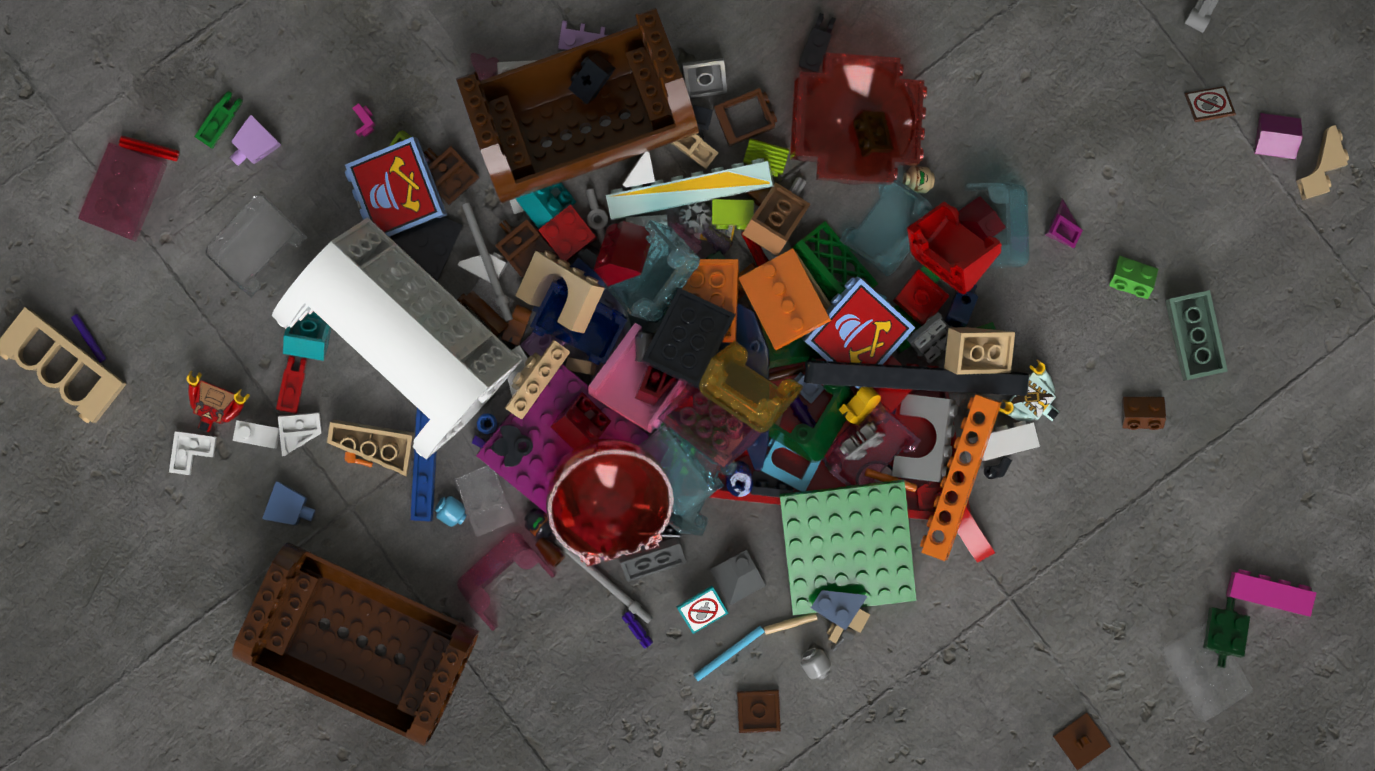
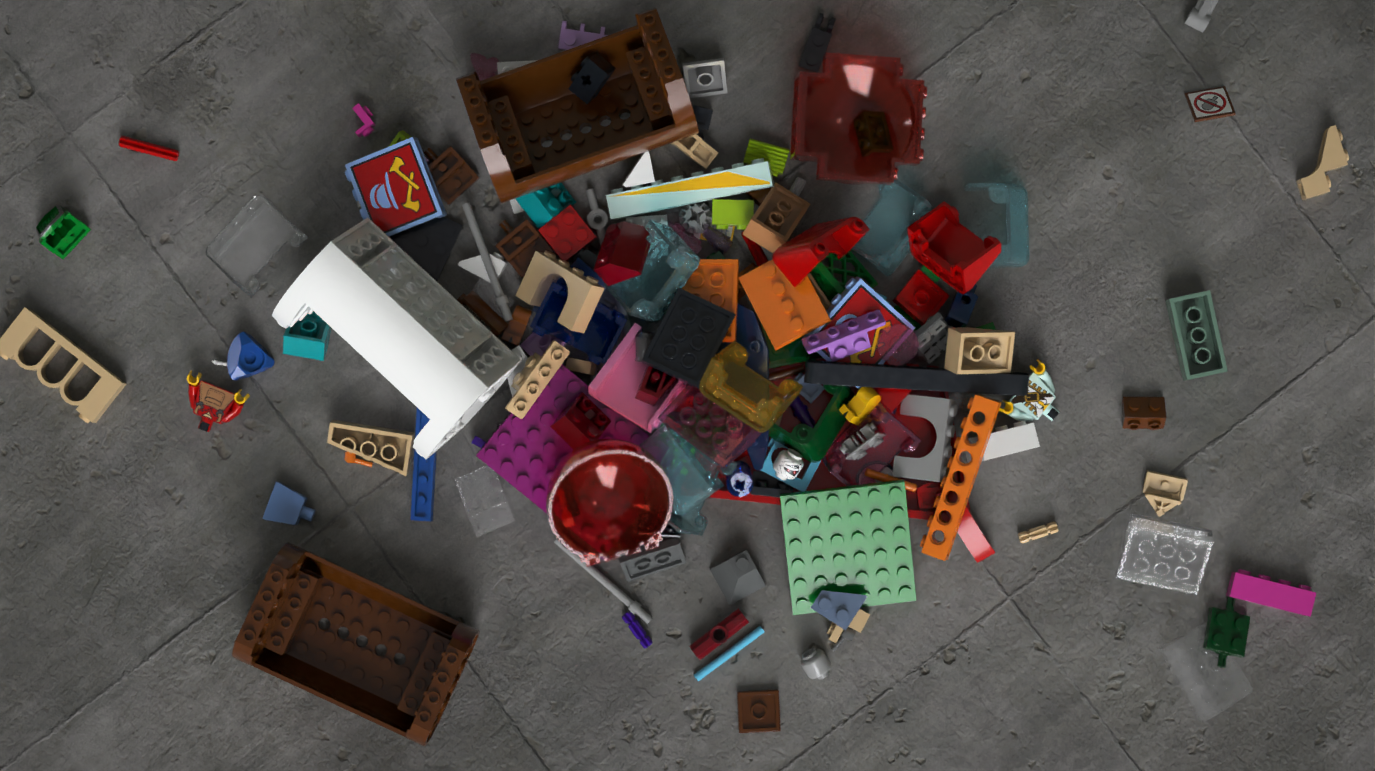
(61, 231): none -> green piece
(88, 338): dark purple piece -> none
(122, 192): clear pink slope -> none
(185, 447): white plate -> none
(218, 121): green hinge -> none
(246, 357): none -> blue hat
(253, 142): lavender torso -> none
(256, 434): white brick -> none
(291, 386): red hinge -> none
(298, 429): white wing -> none
(450, 511): medium azure head -> none
(481, 423): blue cone -> none
(508, 445): black plate -> none
(510, 549): clear pink windscreen -> none
(538, 523): black head -> none
(551, 553): reddish brown cone -> none
(702, 609): piece -> none
(708, 643): none -> dark red piece
(724, 122): reddish brown window -> none
(788, 464): none -> white head
(790, 623): tan piece -> none
(812, 246): none -> red windscreen
(846, 337): none -> medium lavender bracket
(897, 344): none -> clear pink tile
(919, 179): tan head -> none
(980, 219): dark red slope -> none
(998, 471): black arm -> none
(1038, 532): none -> tan axle
(1064, 227): magenta slope -> none
(1082, 741): reddish brown piece -> none
(1134, 277): bright green bracket -> none
(1164, 490): none -> tan slope
(1164, 554): none -> clear slope
(1278, 136): slope -> none

